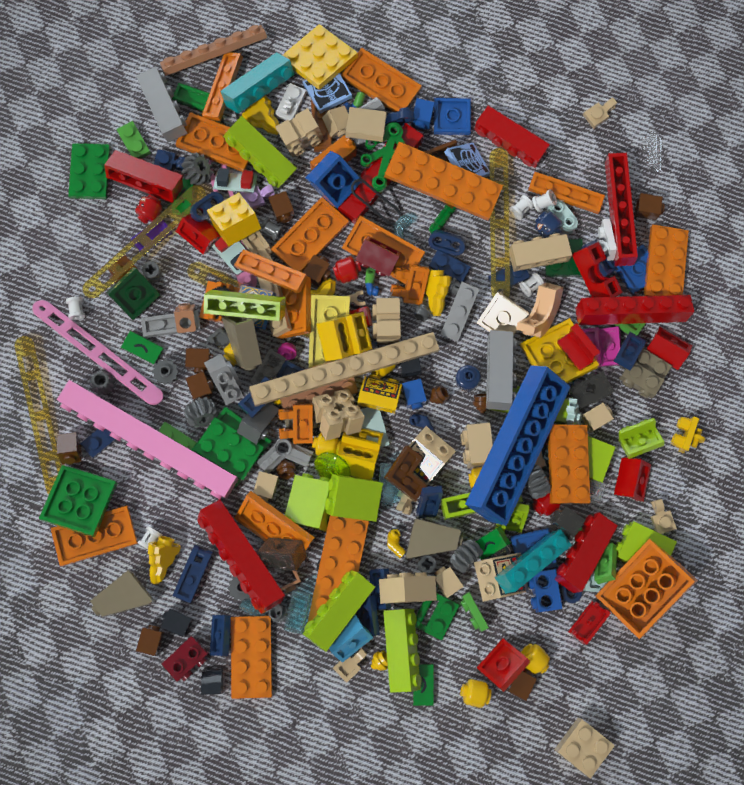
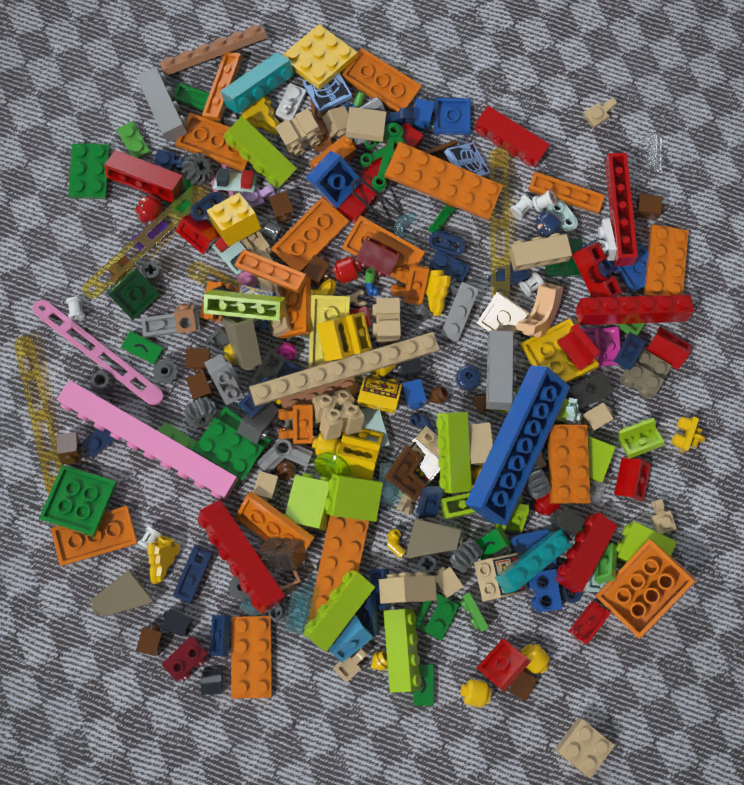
(454, 452): none -> lime brick

